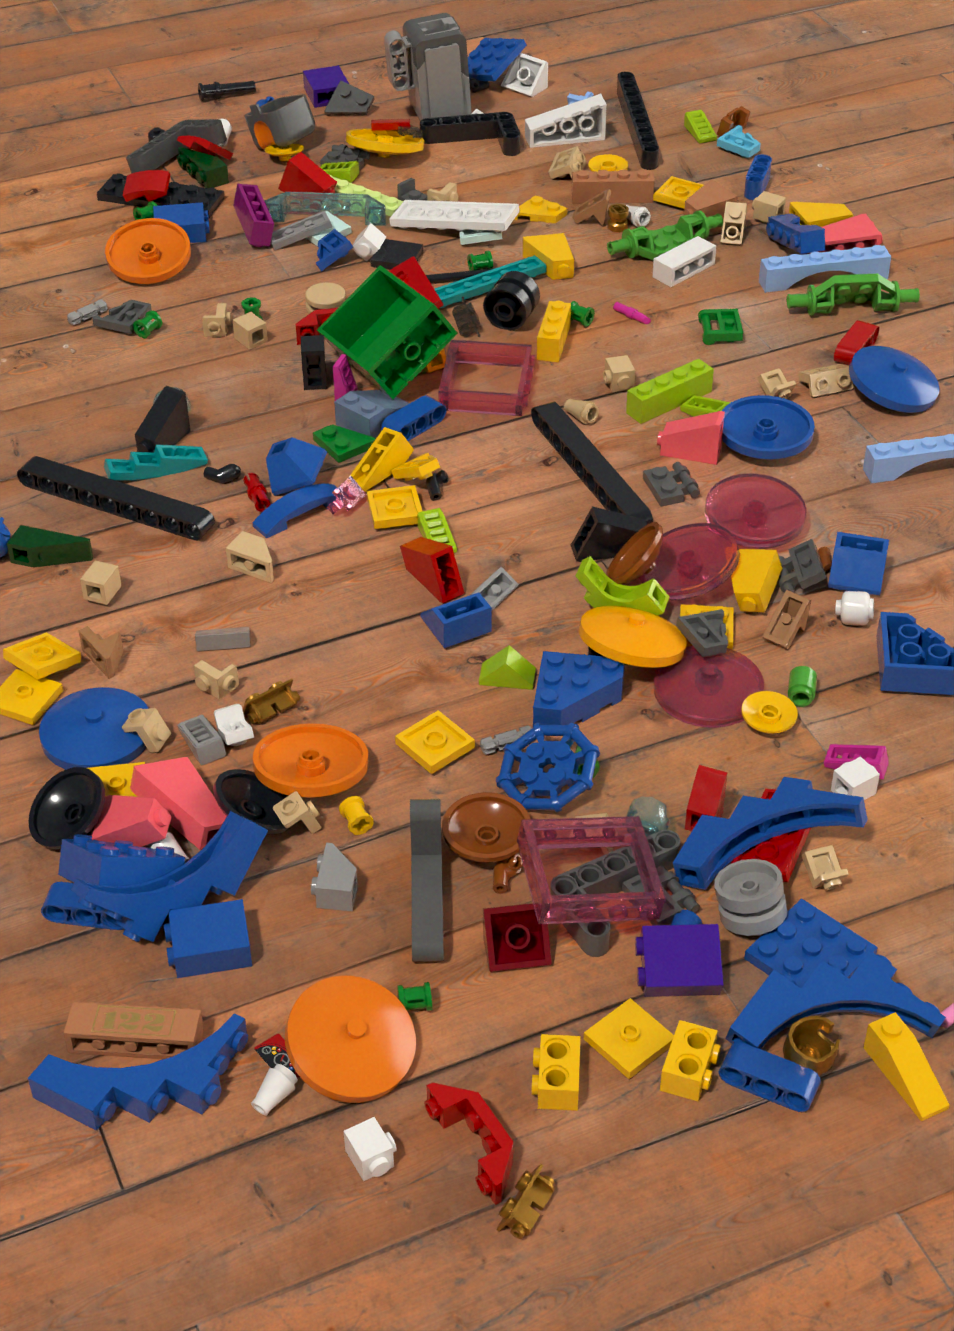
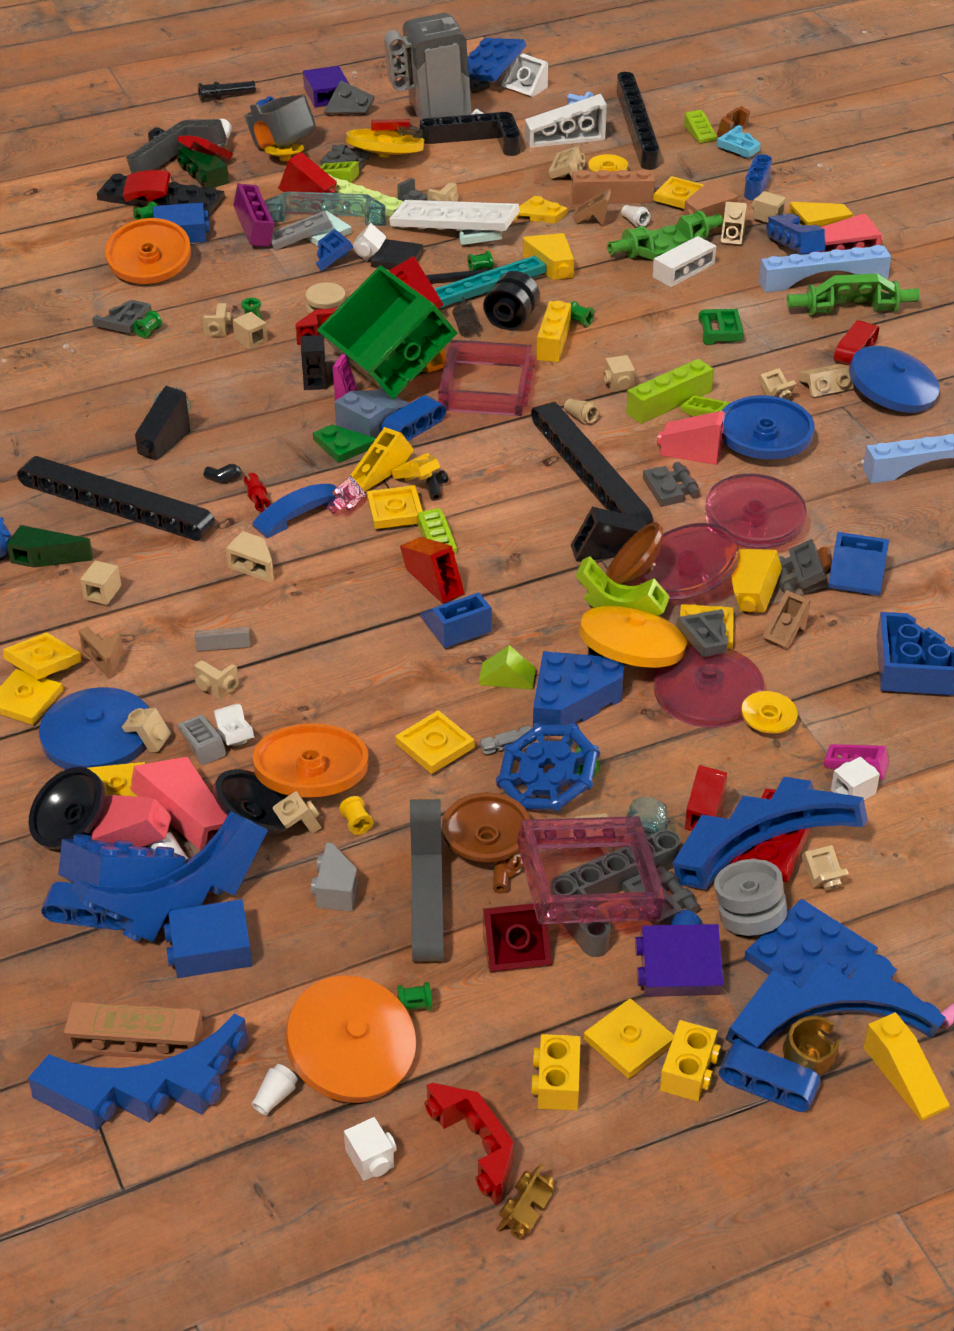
(87, 312): light grey axle -> none
(163, 462): teal slope -> none
(260, 705): pearl gold hinge -> none
(274, 1052): sticker -> none
(293, 465): blue slope -> none
(497, 587): light grey slope -> none
(618, 215): pearl gold wheel -> none
(631, 313): dark pink piece -> none
(802, 685): bright green brick -> none
(855, 608): white head -> none

